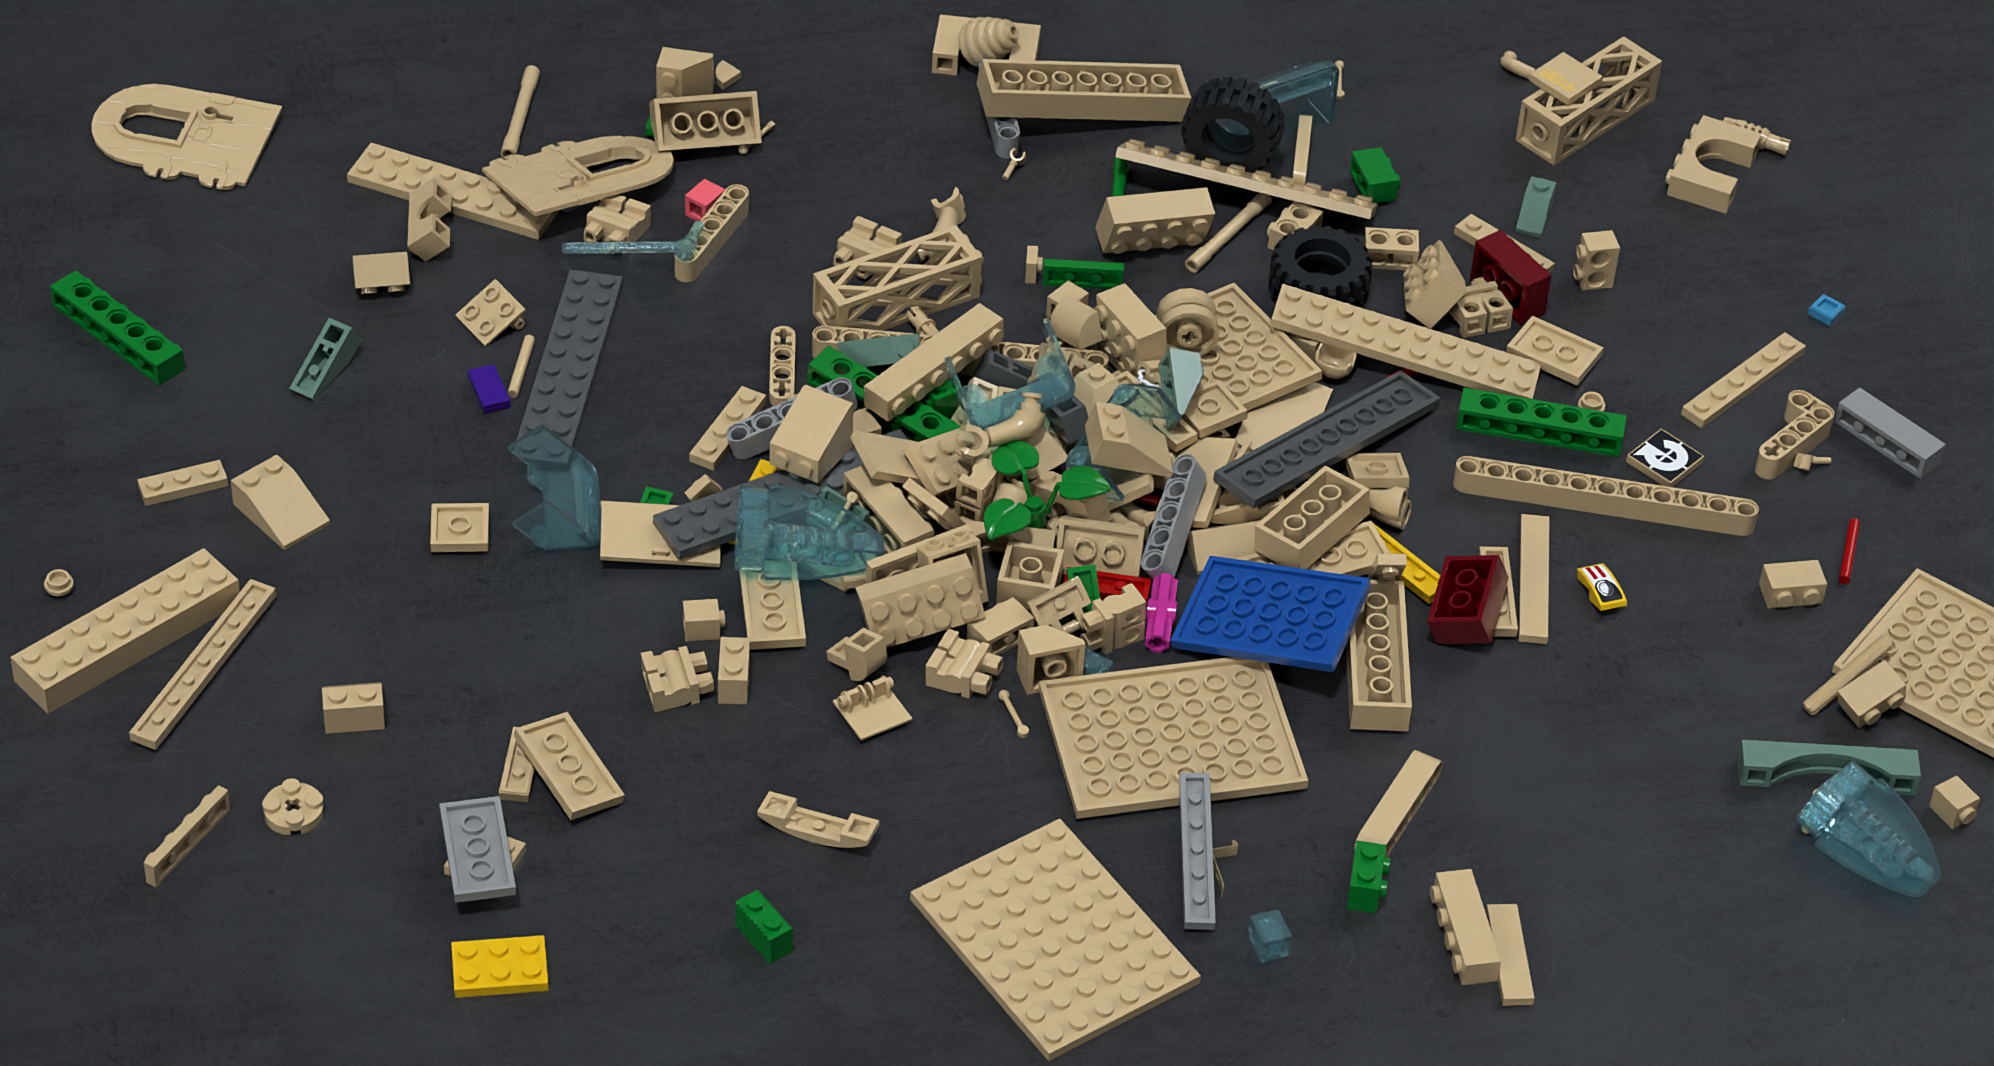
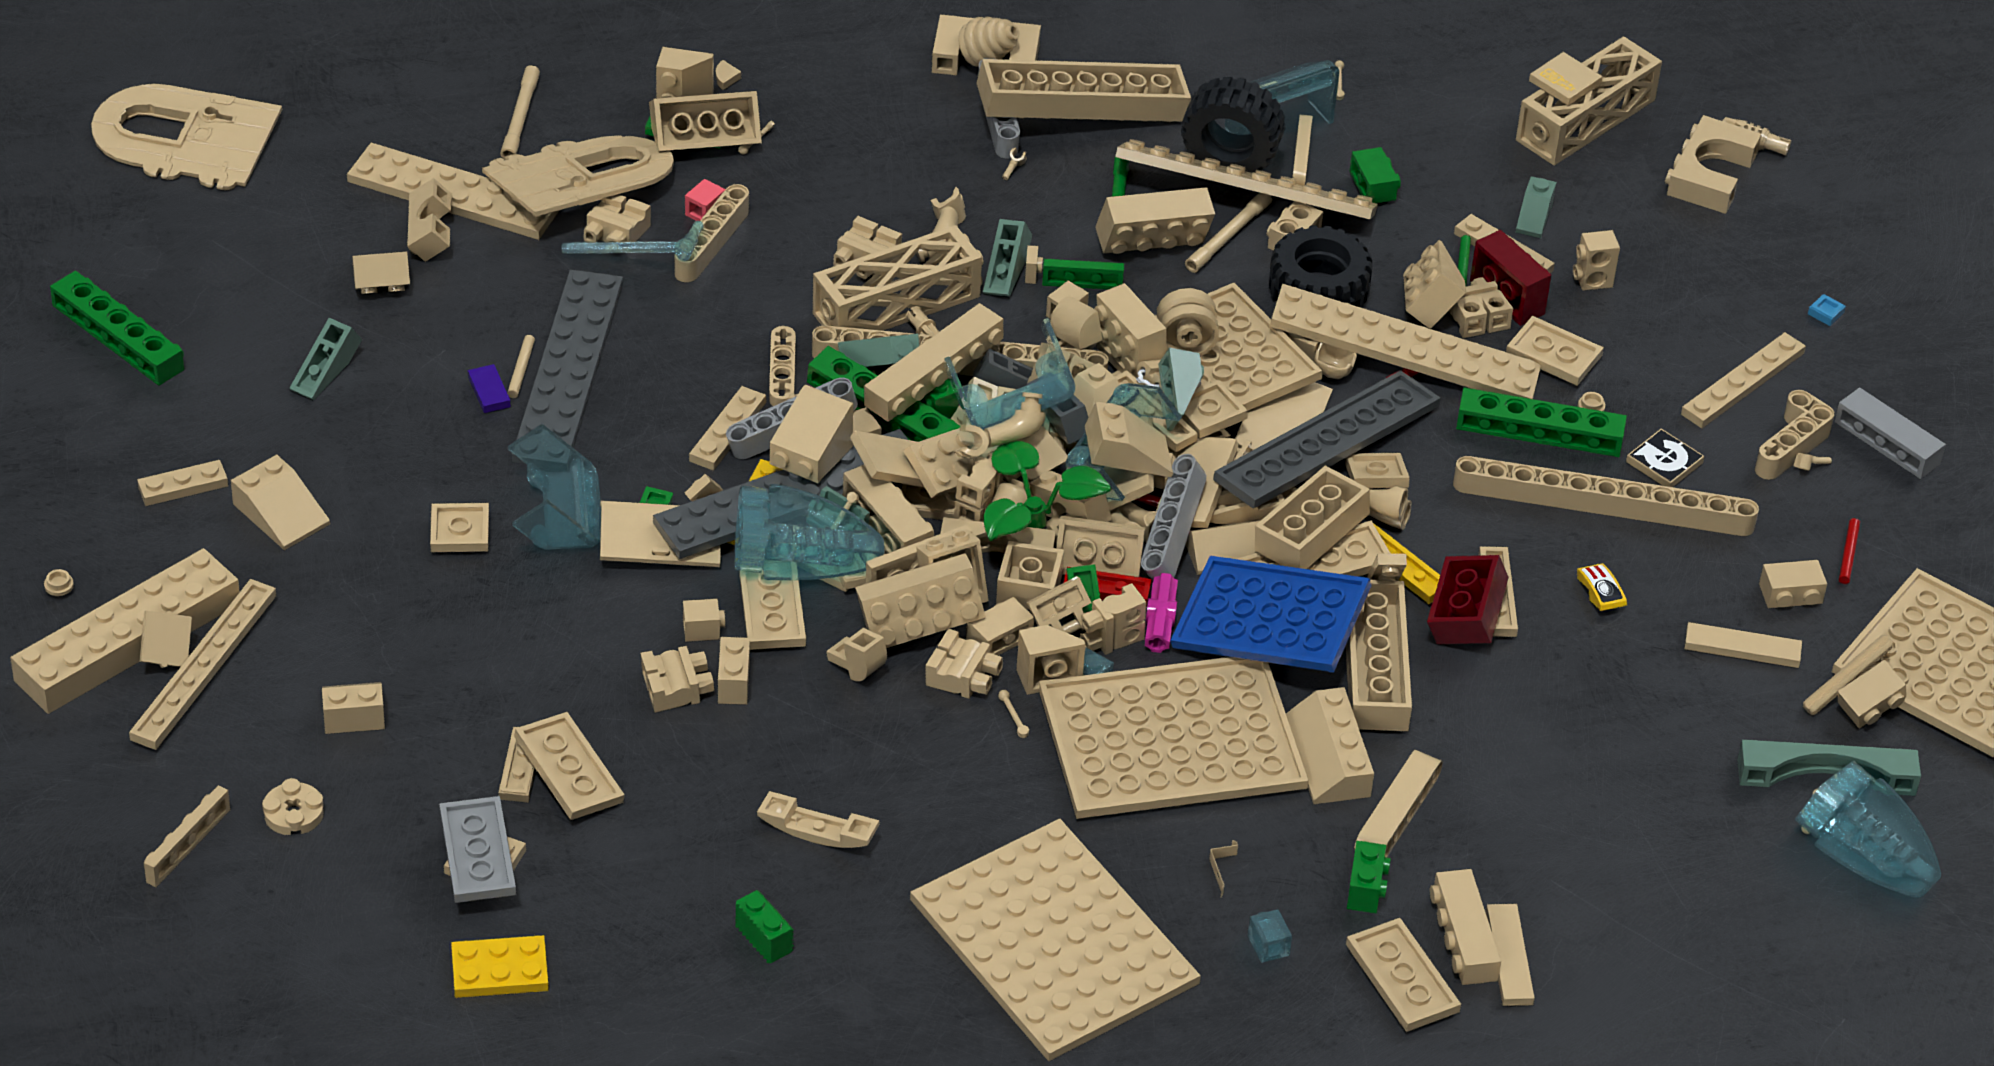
(165, 638): none -> tan piece
(492, 313): tan hinge -> none
(872, 708): tan hinge -> none
(931, 506): tan plate -> none
(1007, 257): none -> sand green slope
(1196, 851): light grey plate -> none
(1331, 747): none -> tan slope
(1392, 247): tan brick -> none
(1403, 974): none -> tan plate
(1464, 252): none -> green bar
(1510, 63): tan arm -> none
(1533, 579): tan tile -> none
(1743, 645): none -> tan tile
(1954, 802): tan brick -> none

